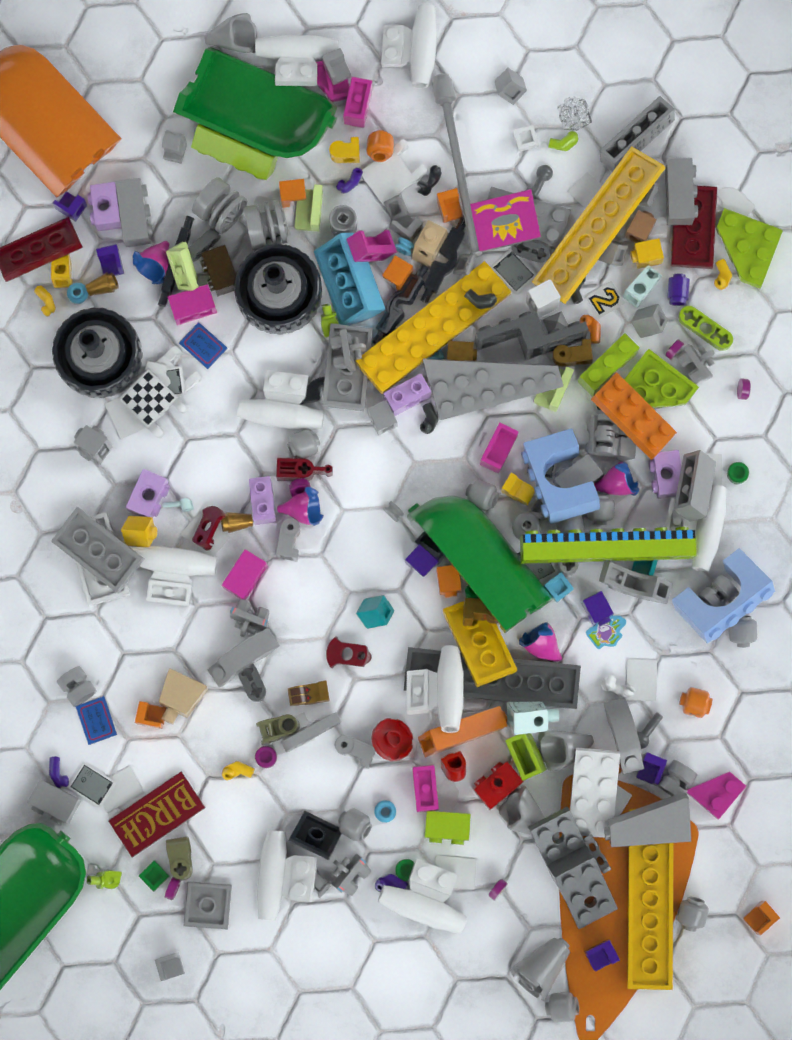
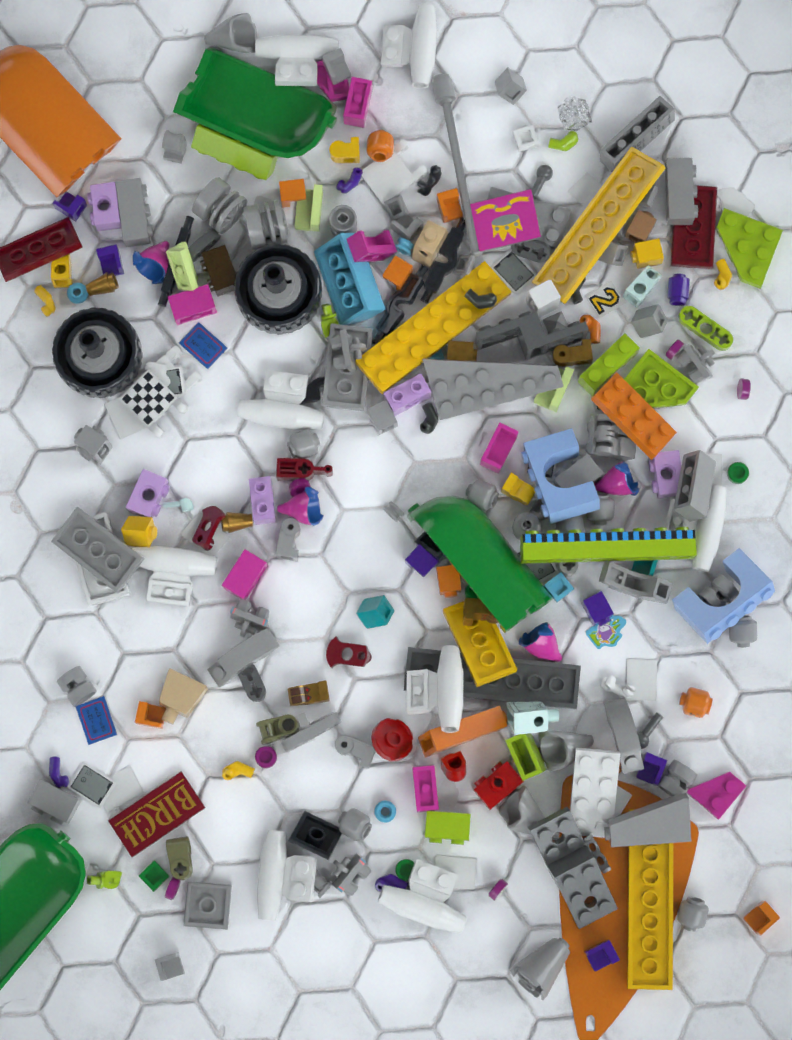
(562, 1007): light grey head -> none

